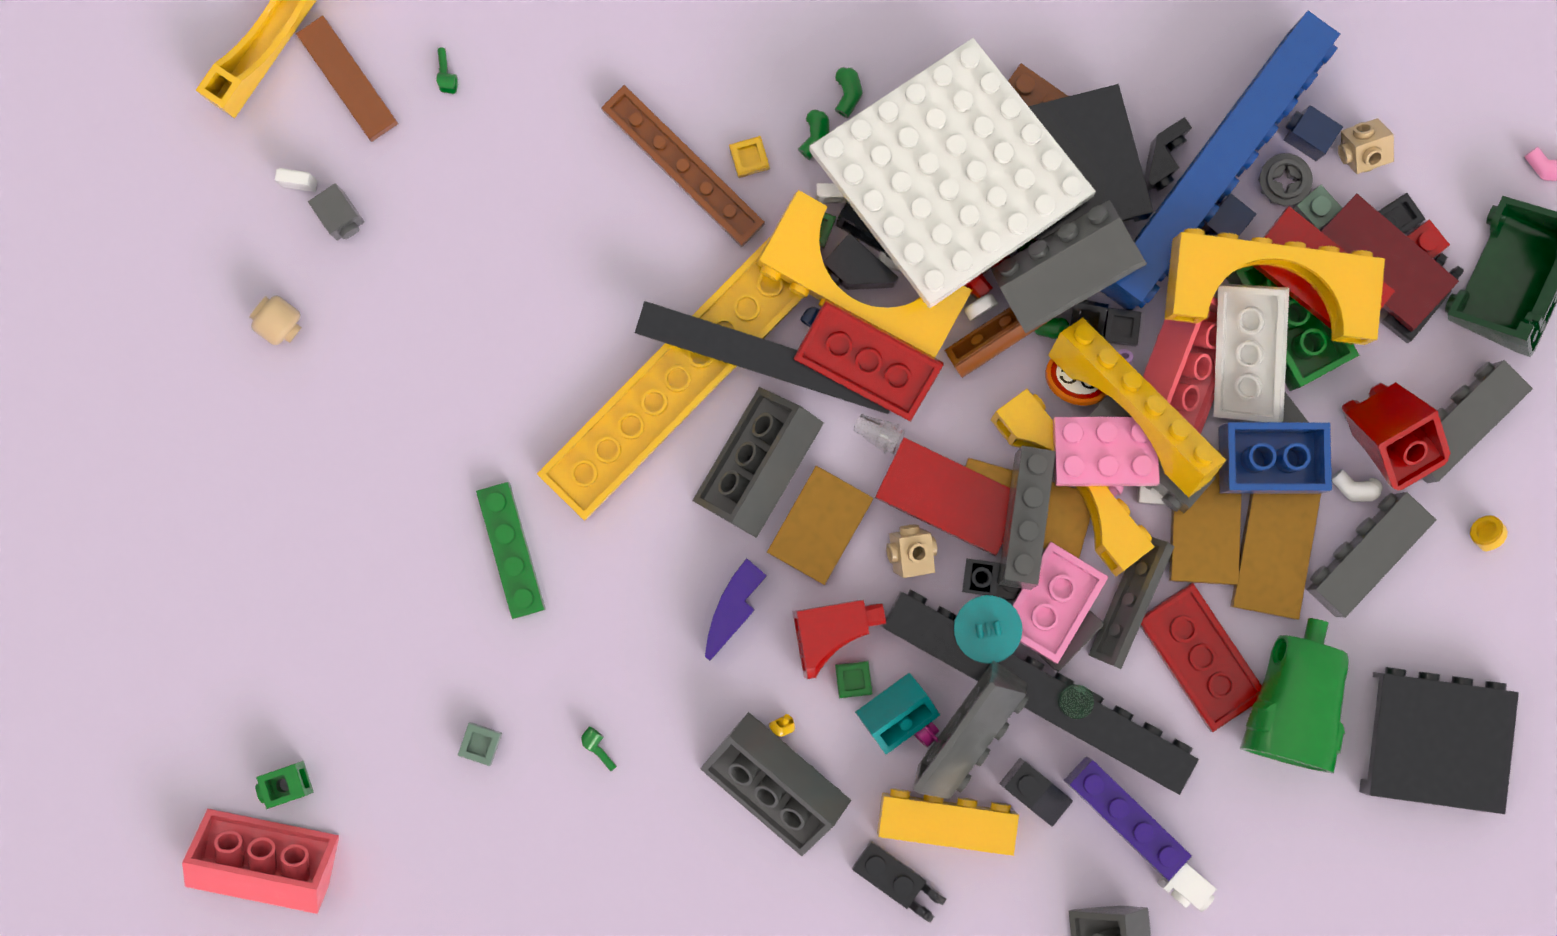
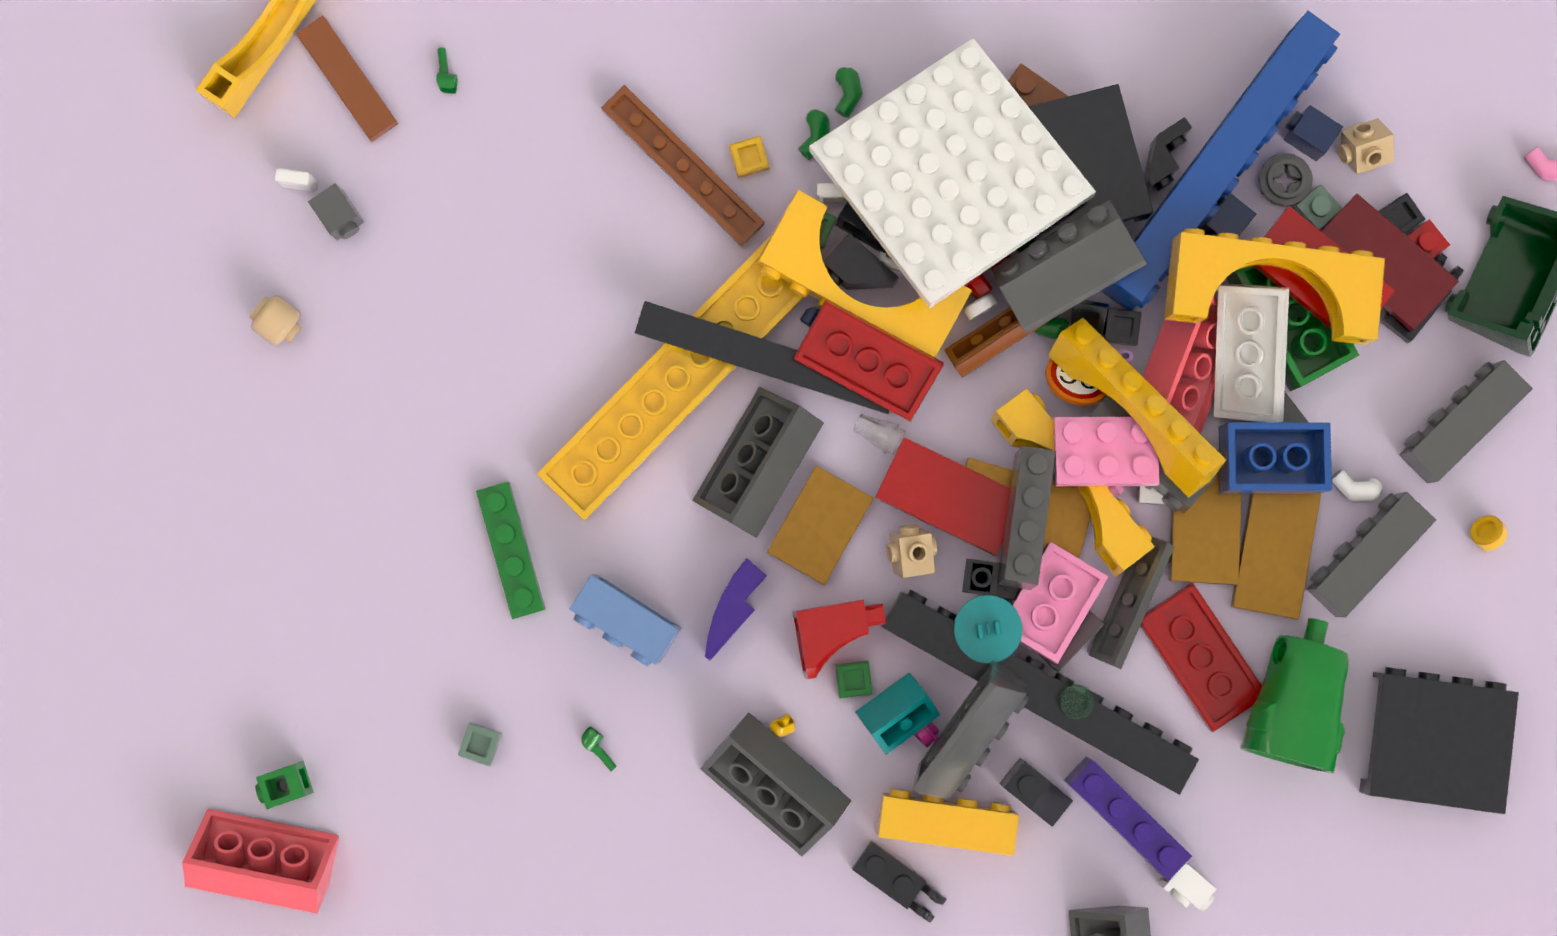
(624, 620): none -> medium blue brick
(1398, 434): red hips -> none

